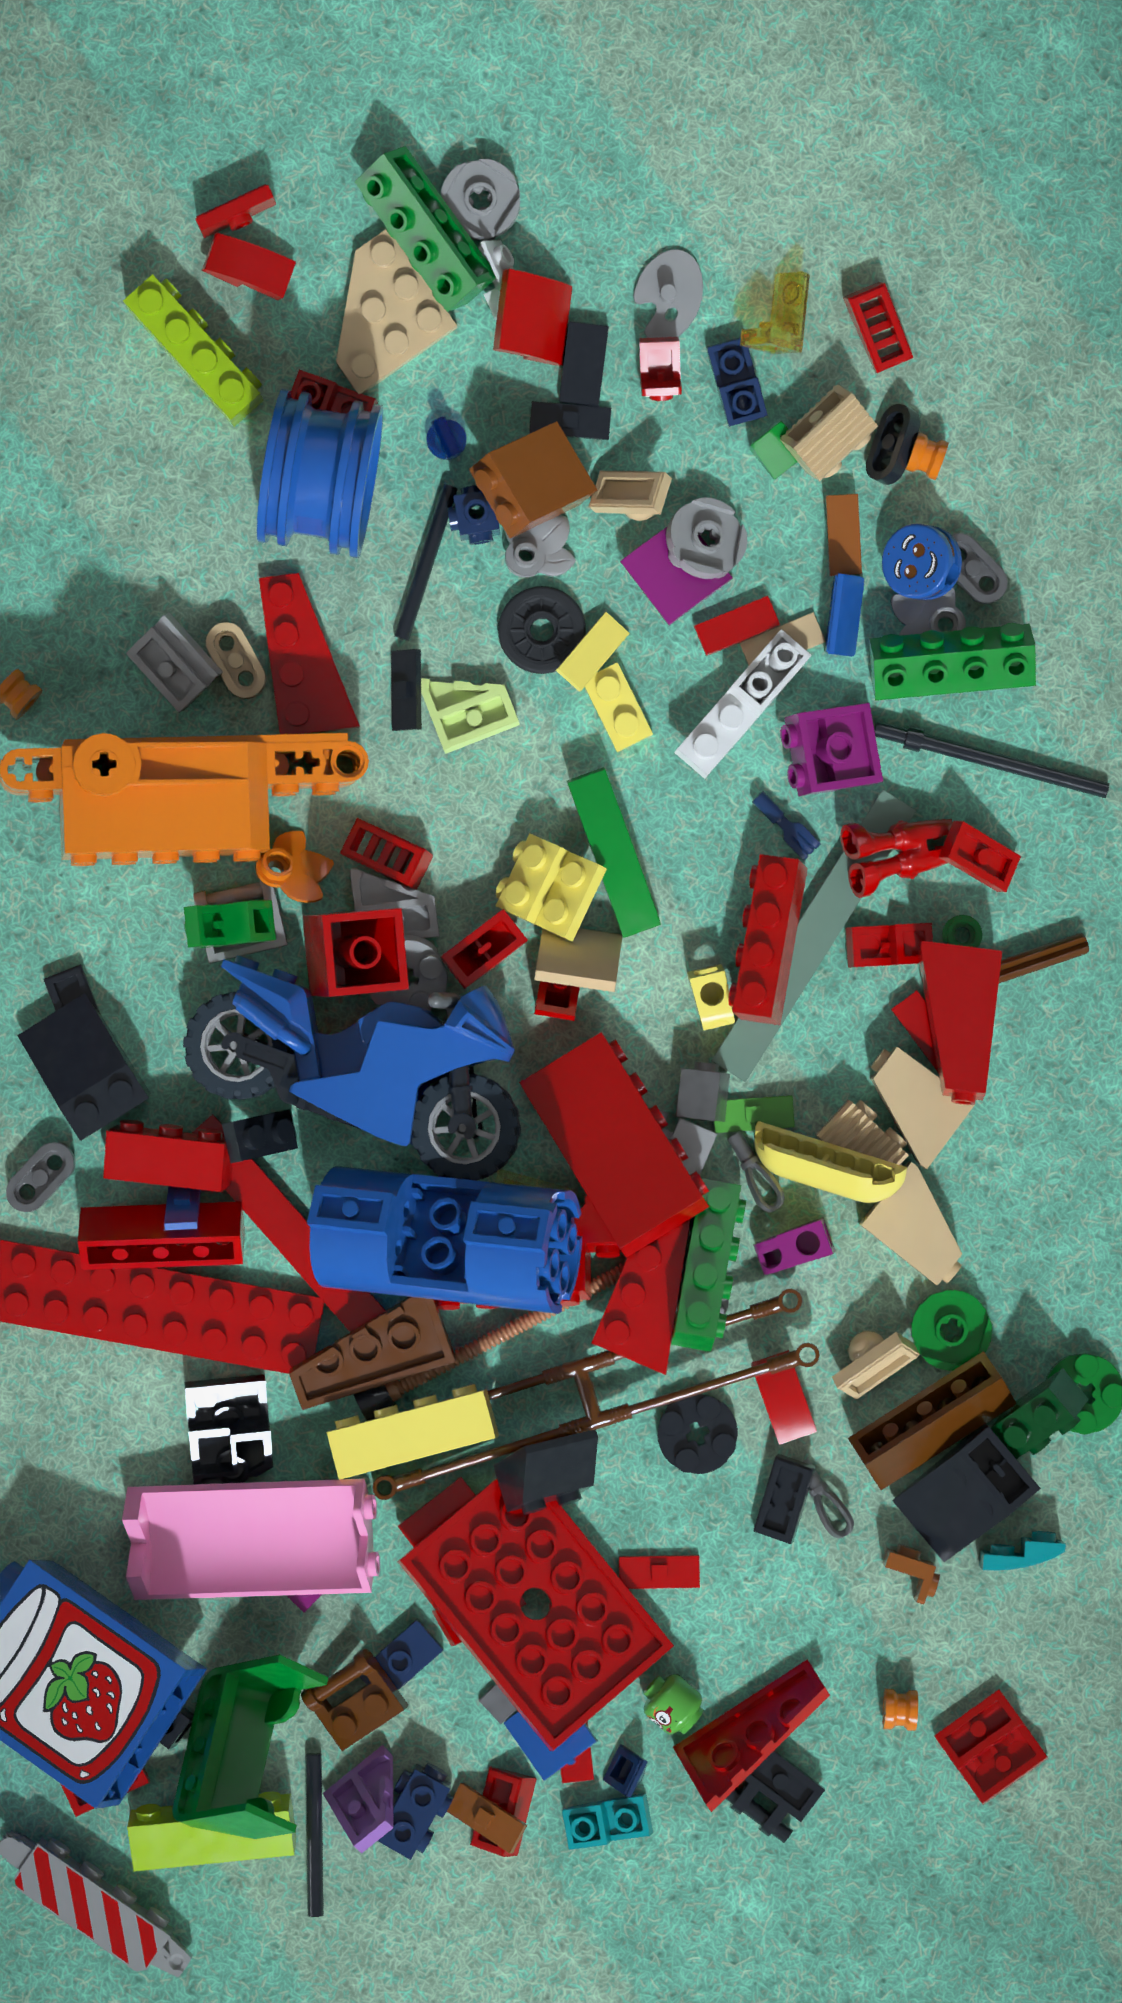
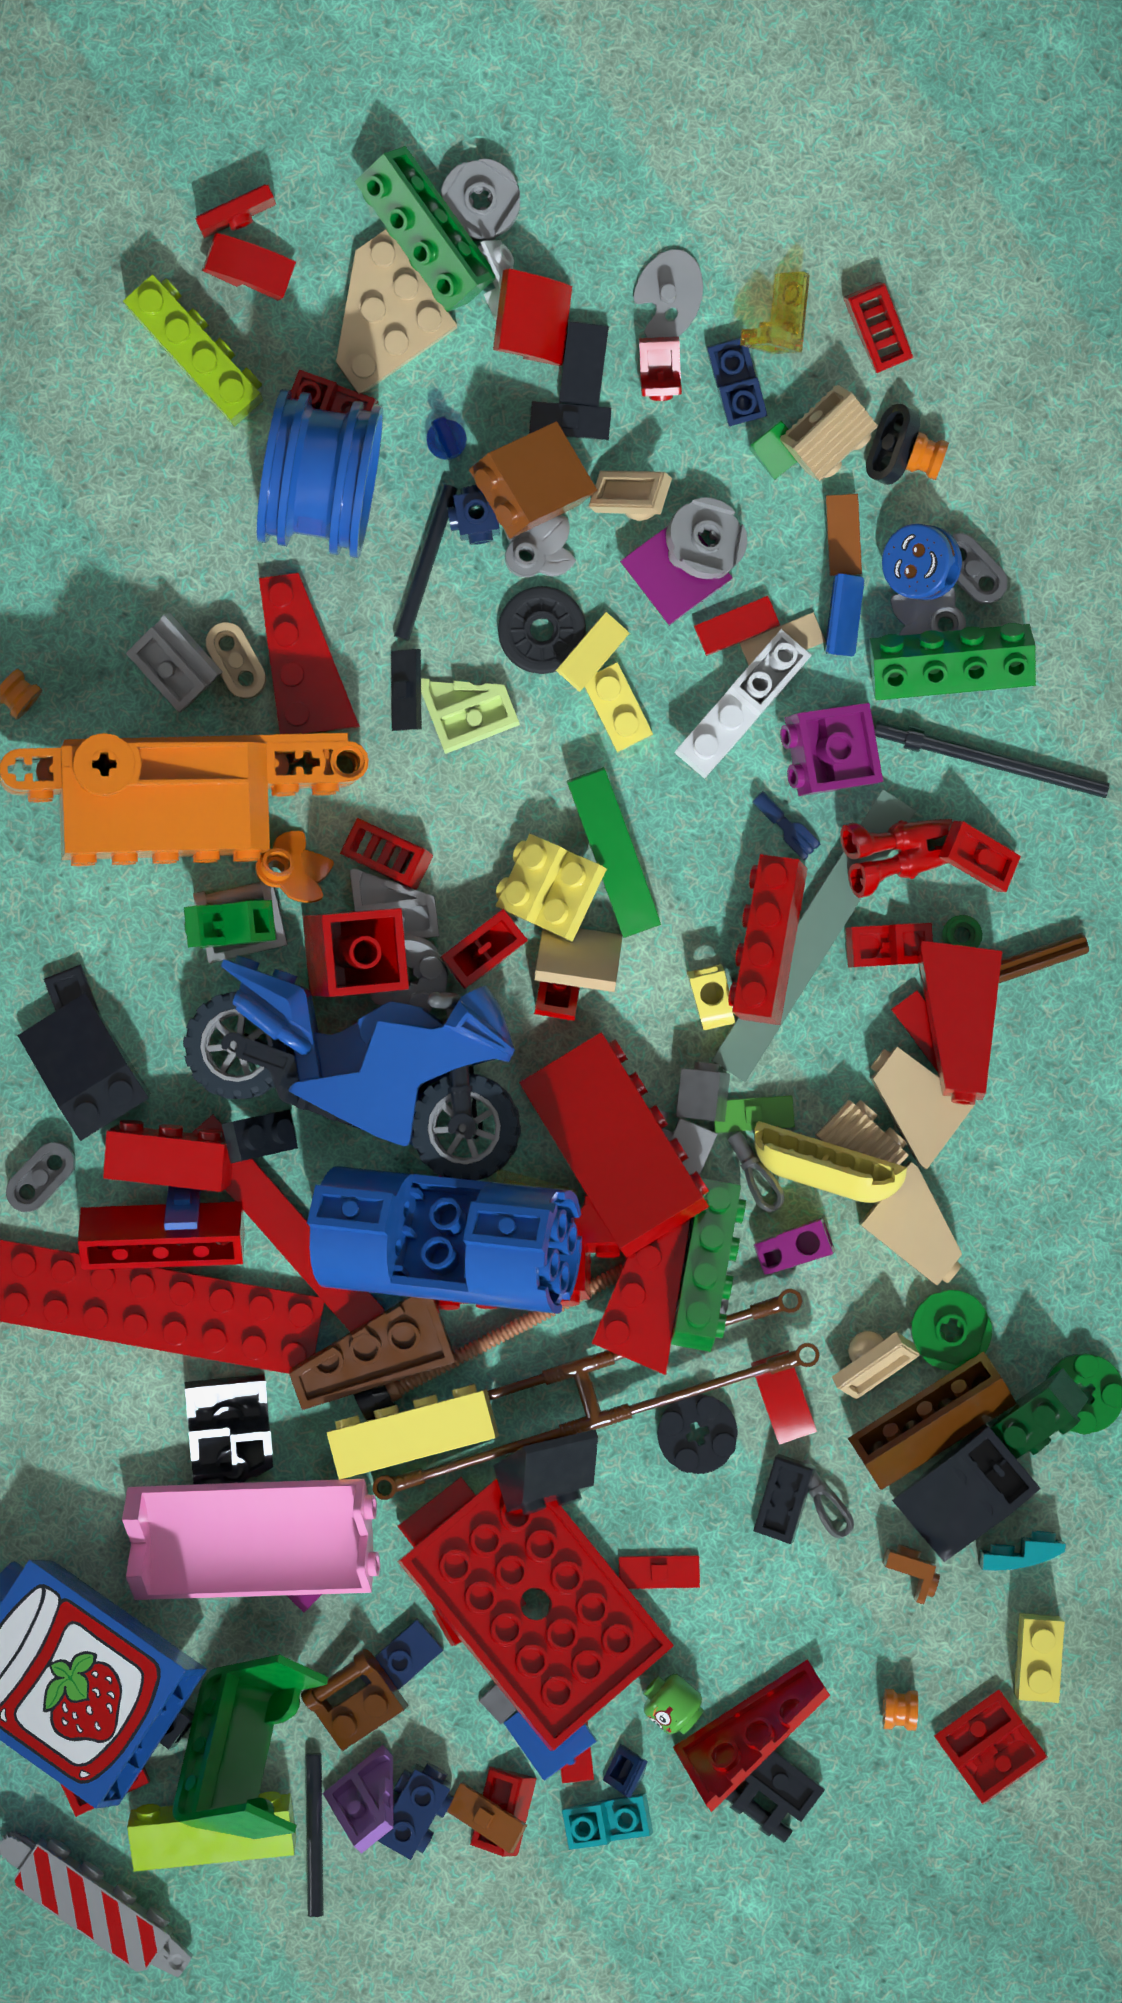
(1039, 1658): none -> light yellow brick

